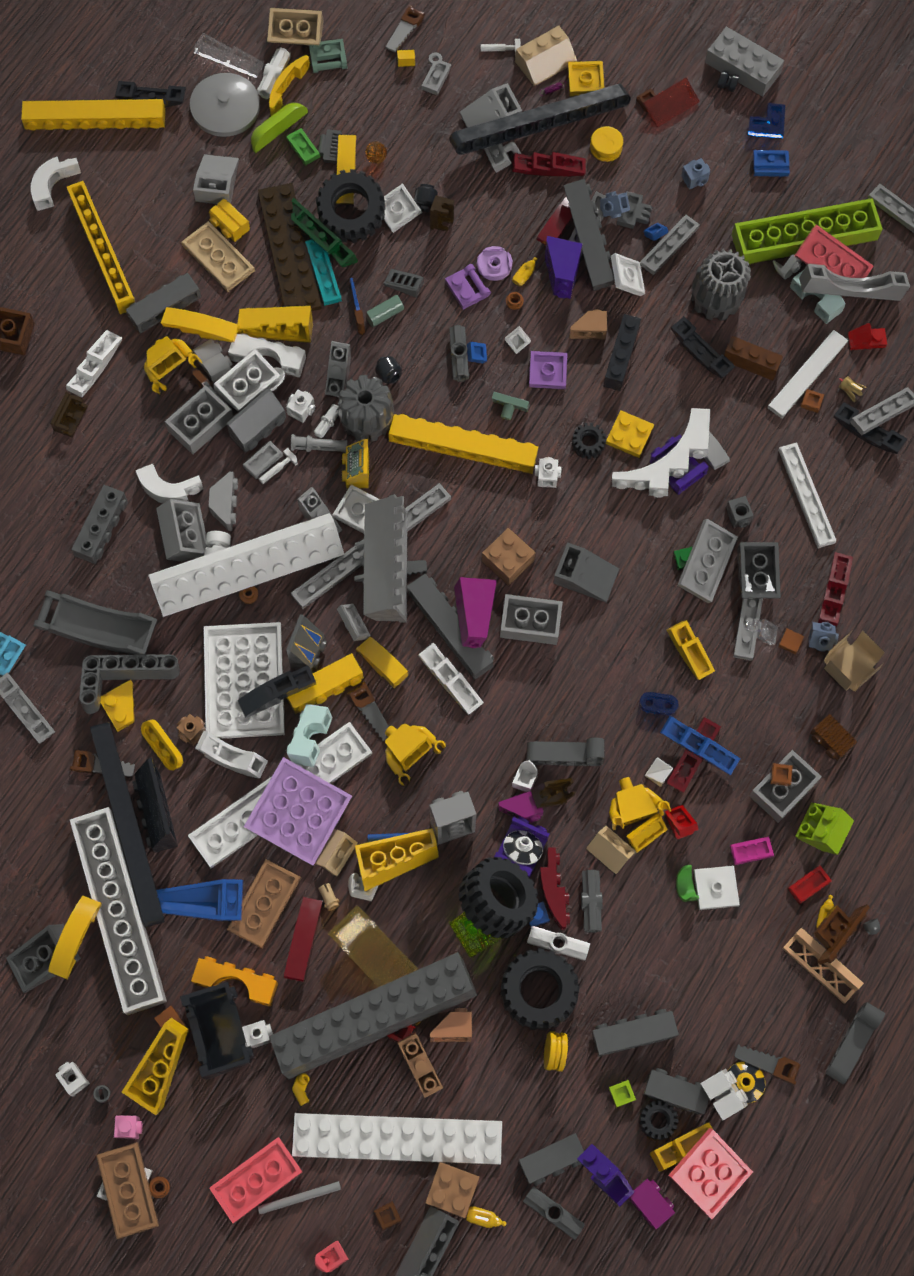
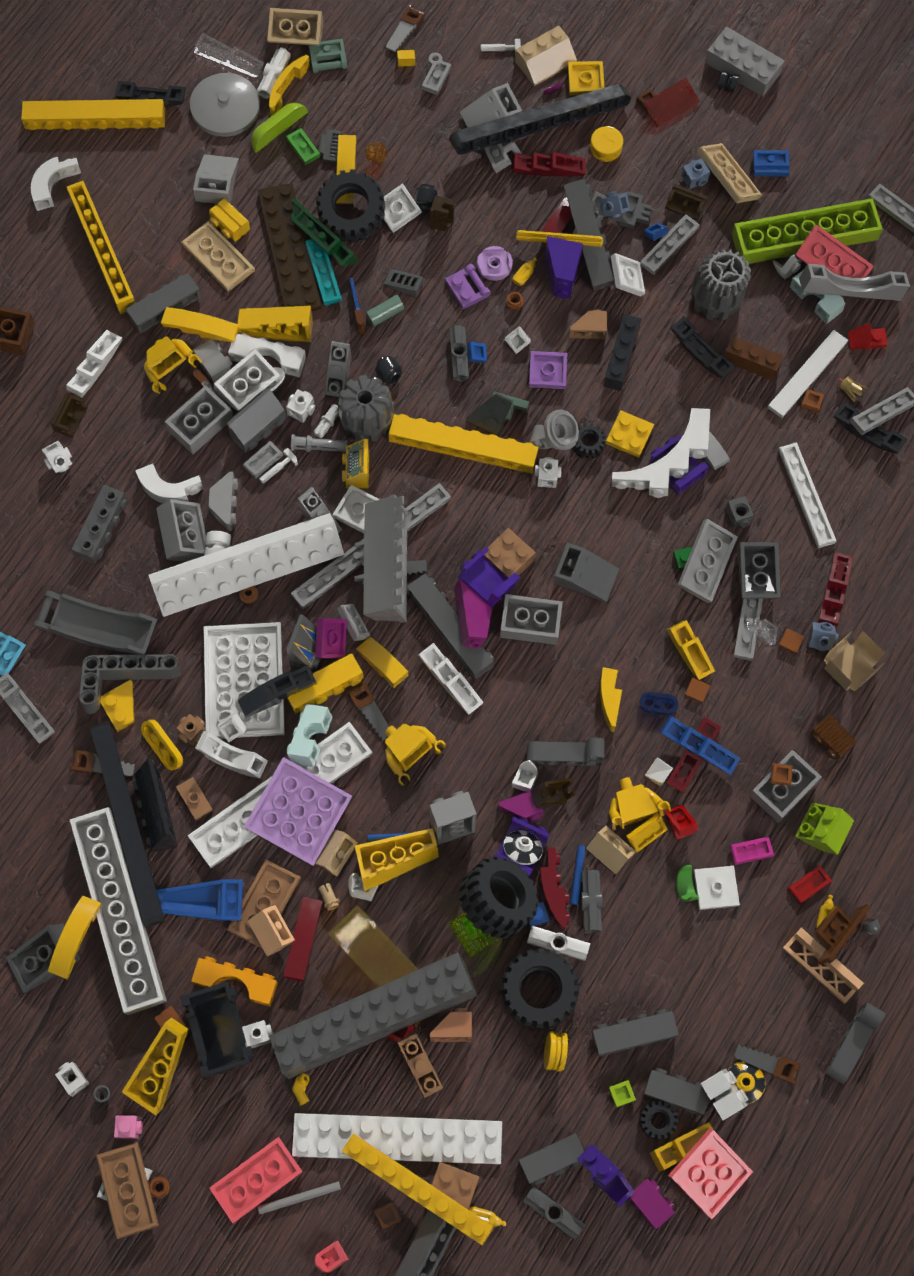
(57, 457): none -> white brick
(194, 798): none -> medium nougat plate
(232, 727): none -> white slope
(269, 931): none -> light nougat brick
(330, 638): none -> magenta plate
(418, 1189): none -> yellow plate
(486, 579): none -> dark purple panel
(491, 413): none -> pearl dark grey wing
(533, 236): none -> yellow axle
(558, 432): none -> light grey piece
(577, 875): none -> blue bar
(609, 696): none -> yellow slope
(685, 202): none -> dark brown hinge
(697, 690): none -> dark orange tile
(729, 173): none -> tan tile
(770, 126): clear blue plate -> none

